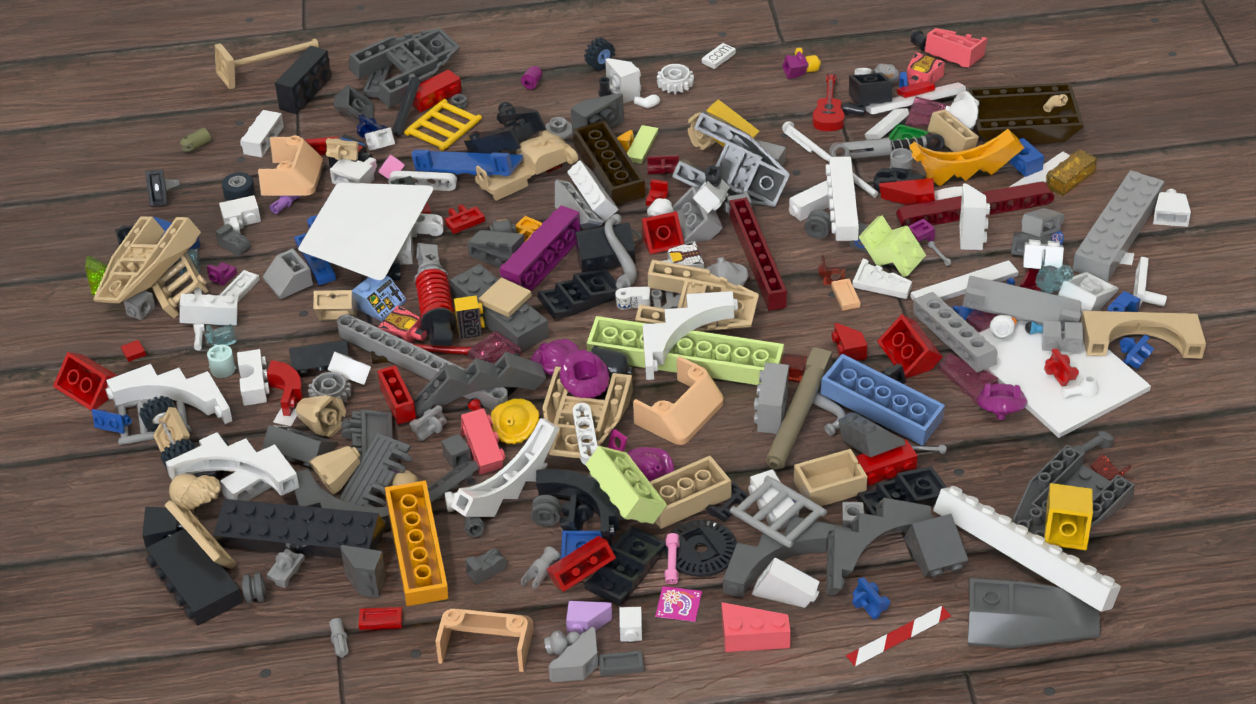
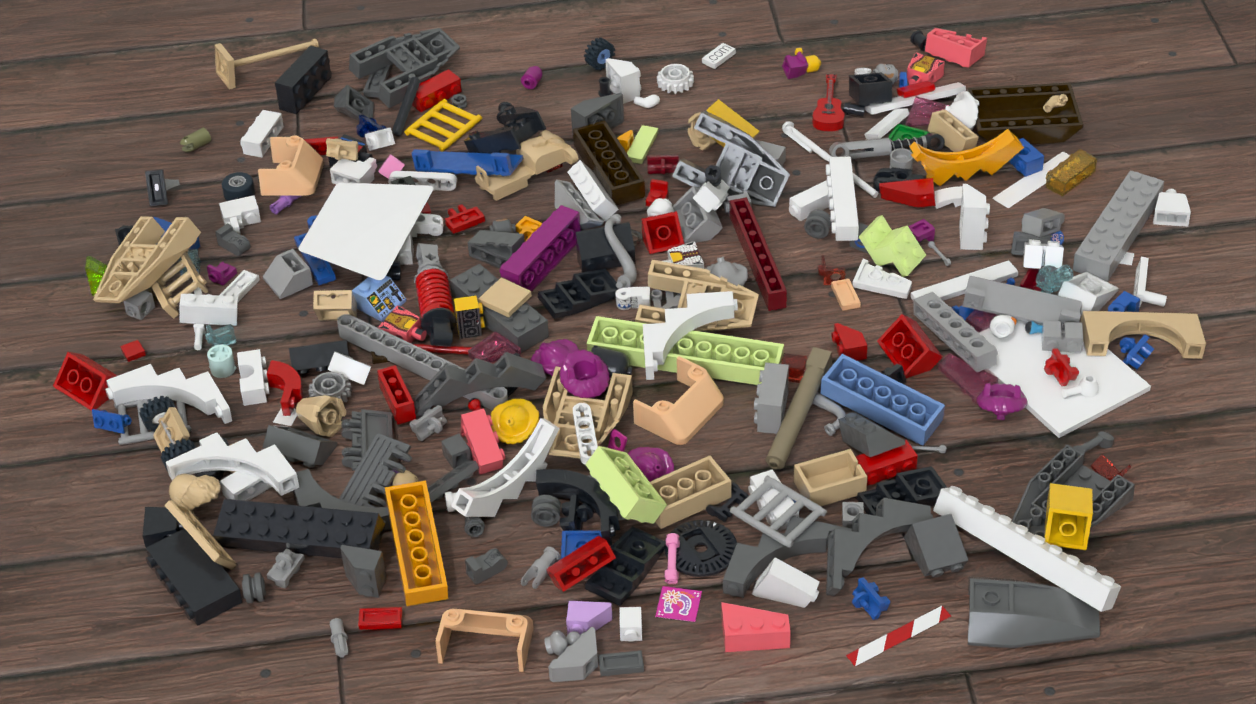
(336, 467): tan cone -> none
(559, 127): light grey piece -> none
(1000, 201): dark red beam -> none

